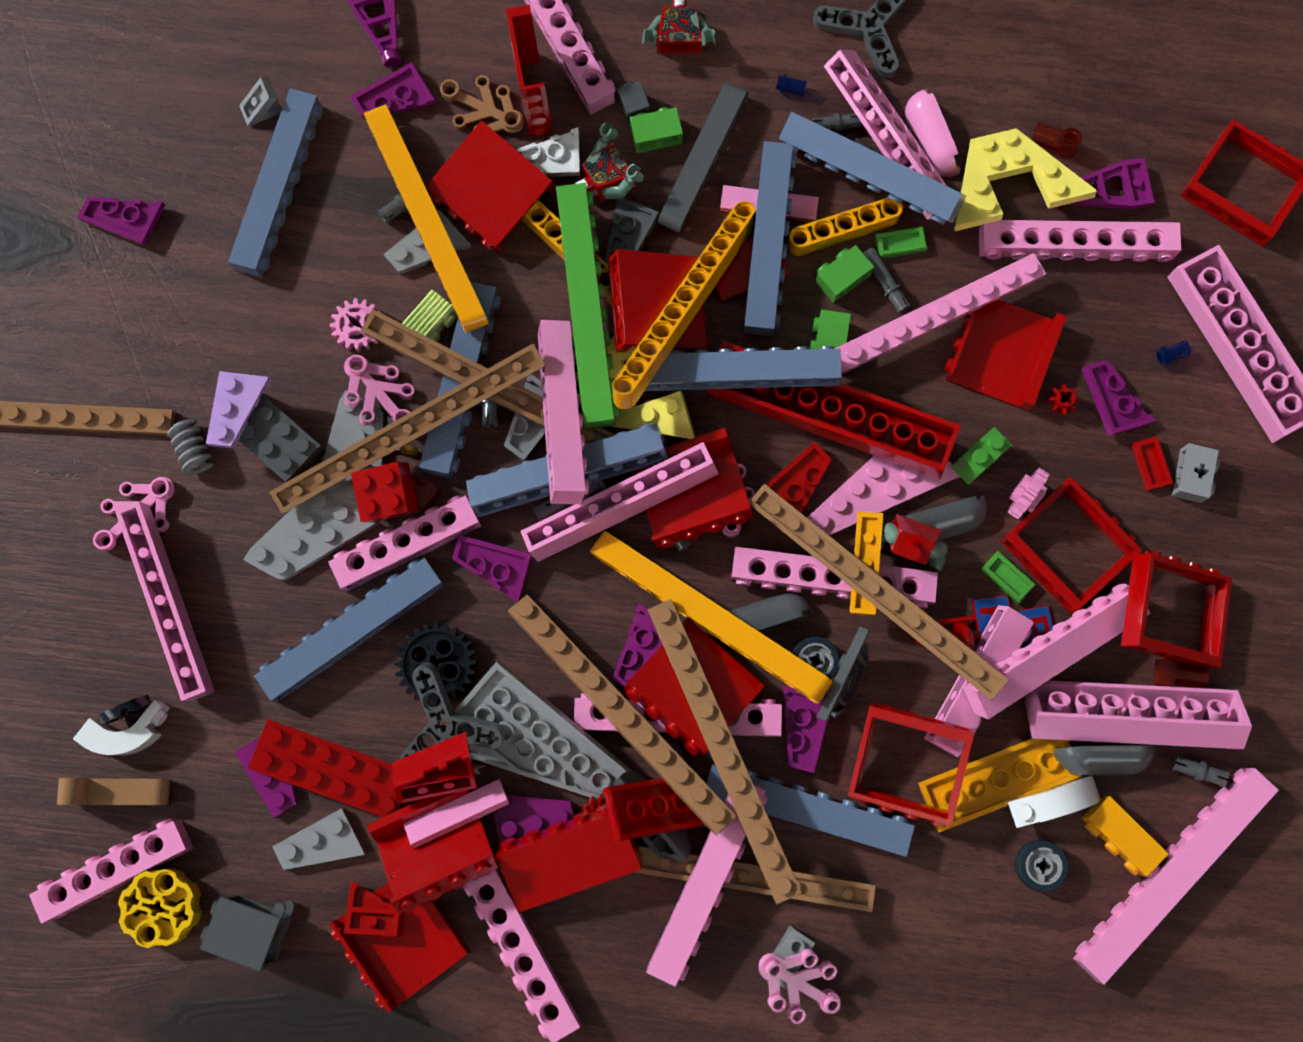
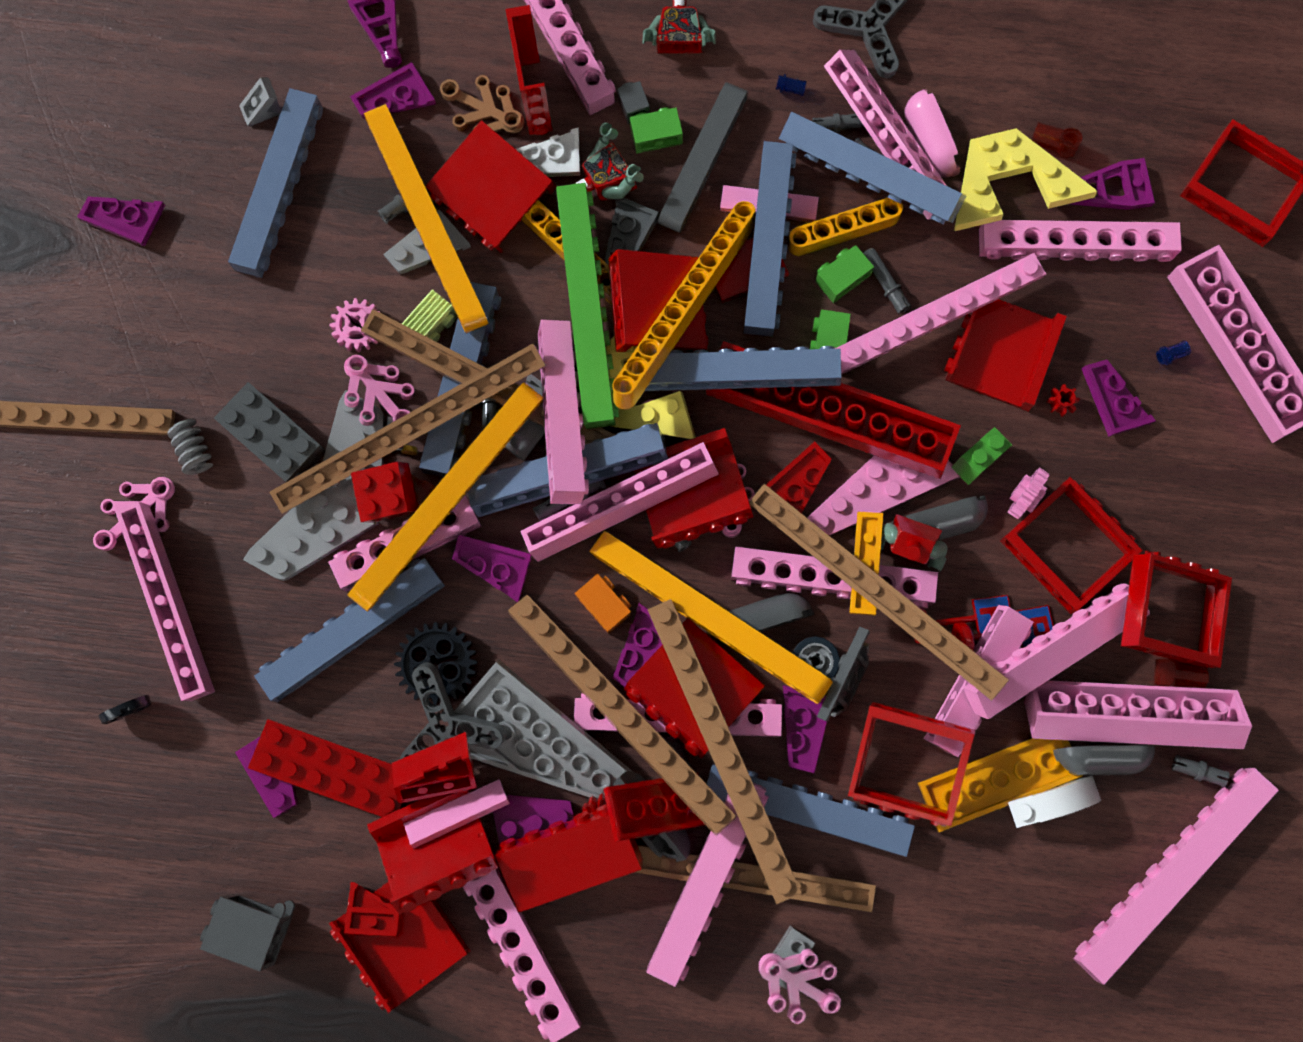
(47, 898): bright pink brick -> none
(106, 741): white arch -> none
(113, 791): medium nougat beam -> none
(153, 883): yellow connector -> none
(232, 406): lavender wing -> none
(321, 842): light grey wing -> none
(445, 497): none -> light orange beam
(603, 603): none -> orange brick
(901, 242): bright green tile -> none
(1007, 577): bright green tile -> none
(1054, 872): wheel -> none
(1124, 837): light orange brick -> none
(1152, 464): red tile -> none
(1186, 481): light grey brick -> none

